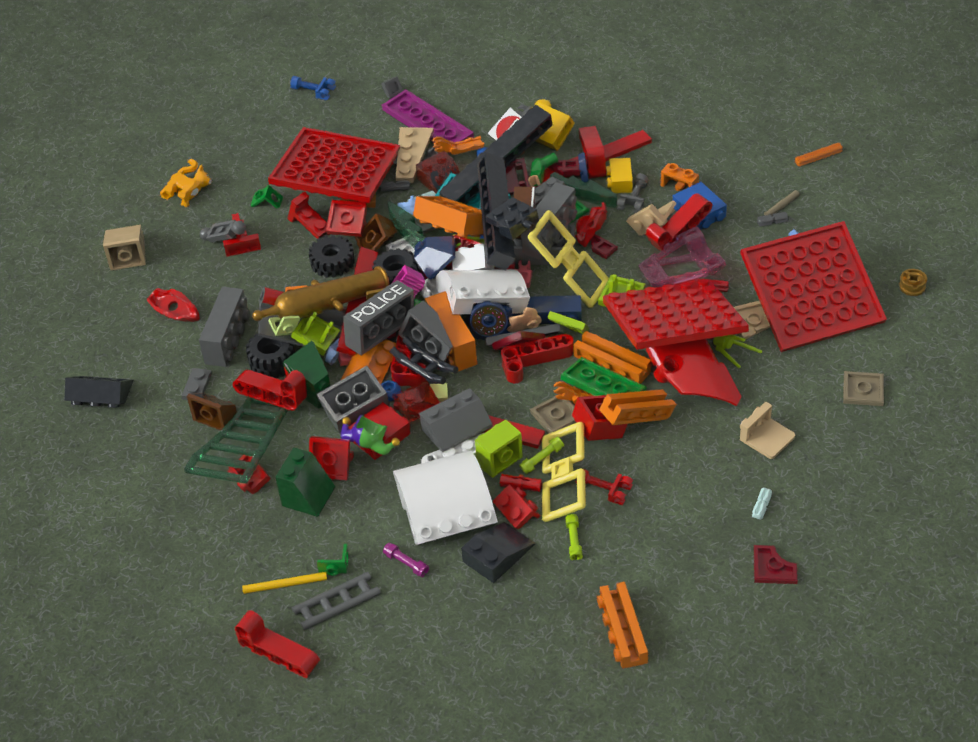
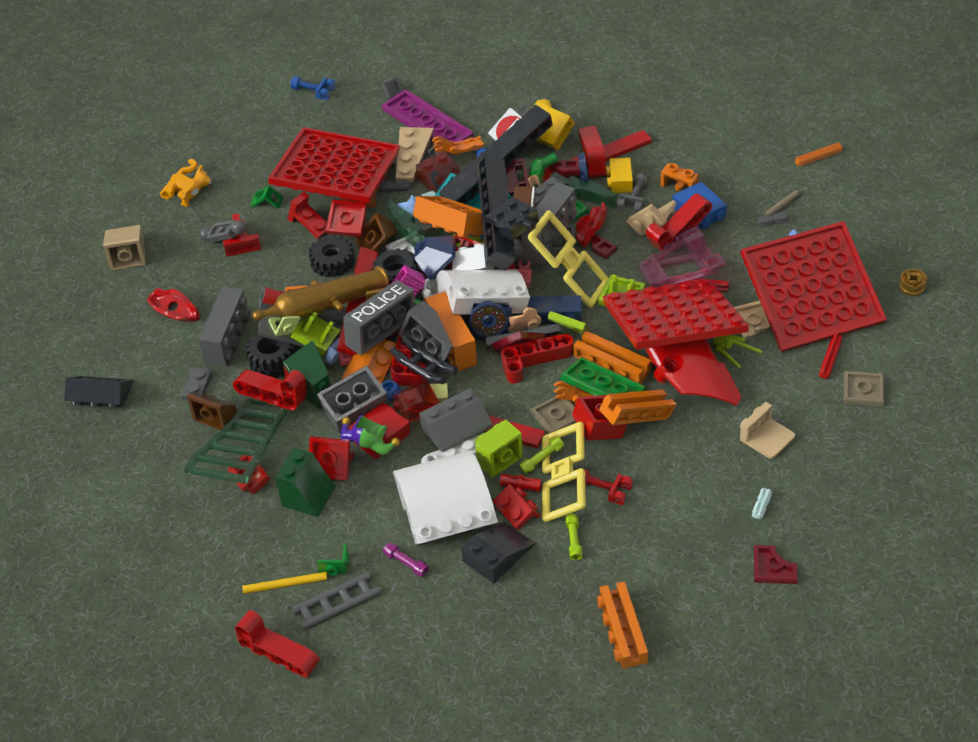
(830, 356): none -> red axle

